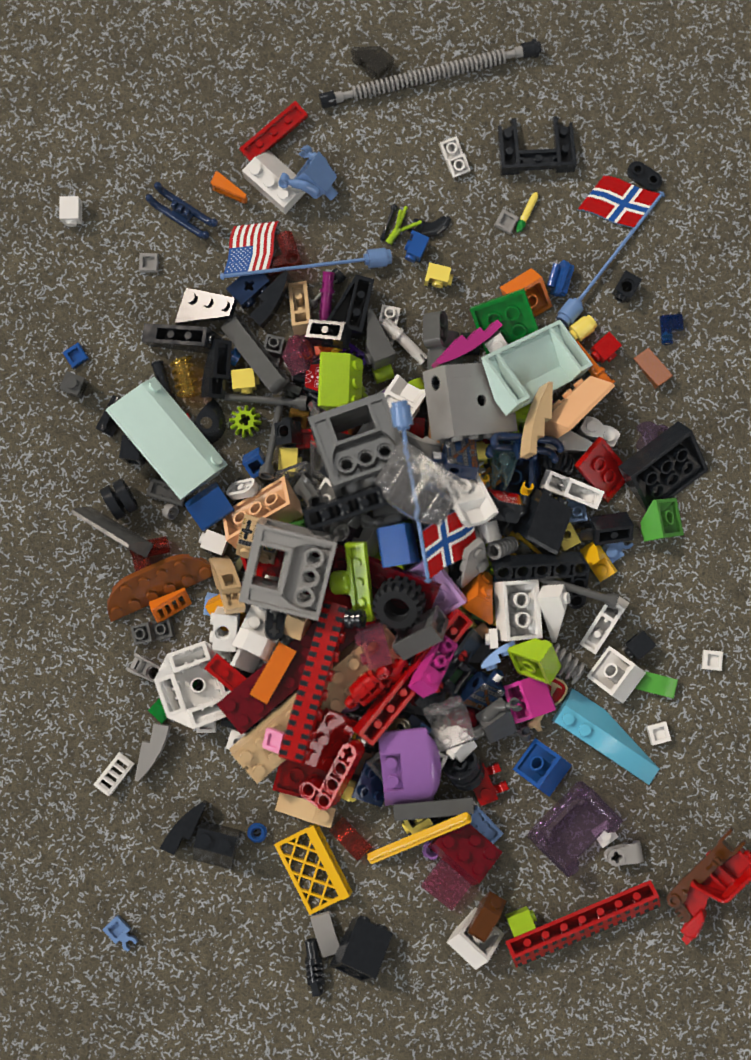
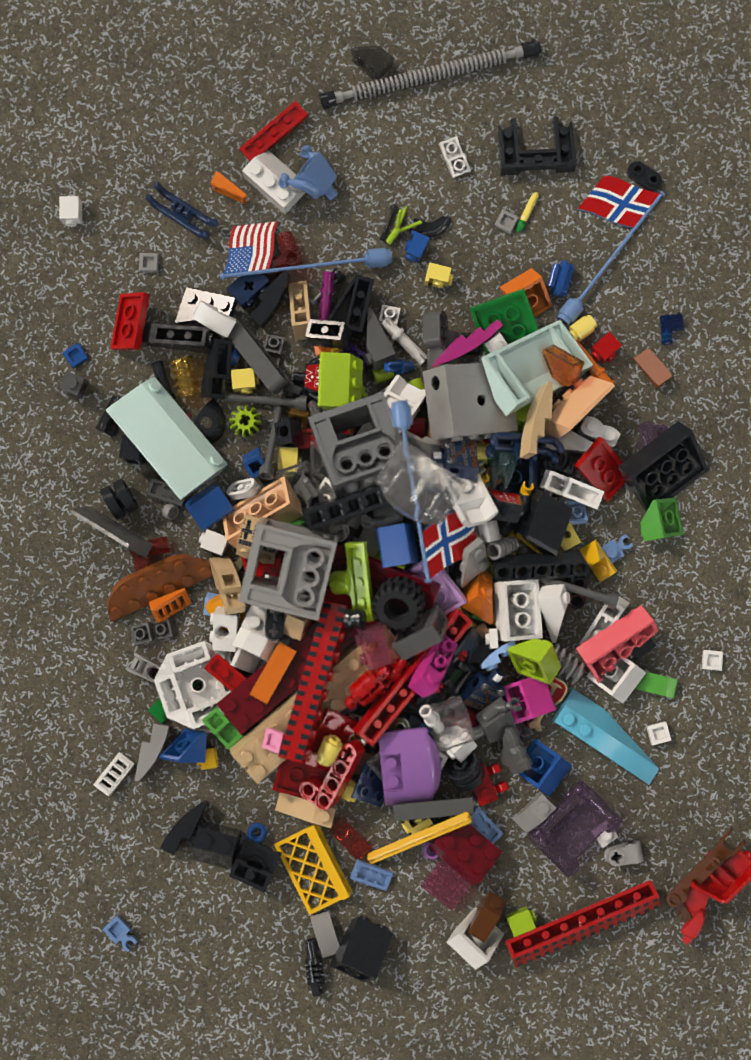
(130, 321): none -> red plate
(187, 747): none -> blue slope
(211, 759): none -> yellow plate
(213, 319): none -> white slope
(222, 728): none -> bright green slope
(255, 864): none -> black brick
(298, 354): clear pink brick -> none
(329, 750): none -> light yellow brick
(371, 875): none -> medium blue plate
(399, 366): none -> blue axle
(432, 719): none -> white pin
(514, 753): none -> dark grey rock
(534, 812): none -> light grey slope
(562, 365): none -> clear orange slope
(606, 528): black hinge -> none
(616, 642): none -> coral wedge
(631, 281): black brick -> none

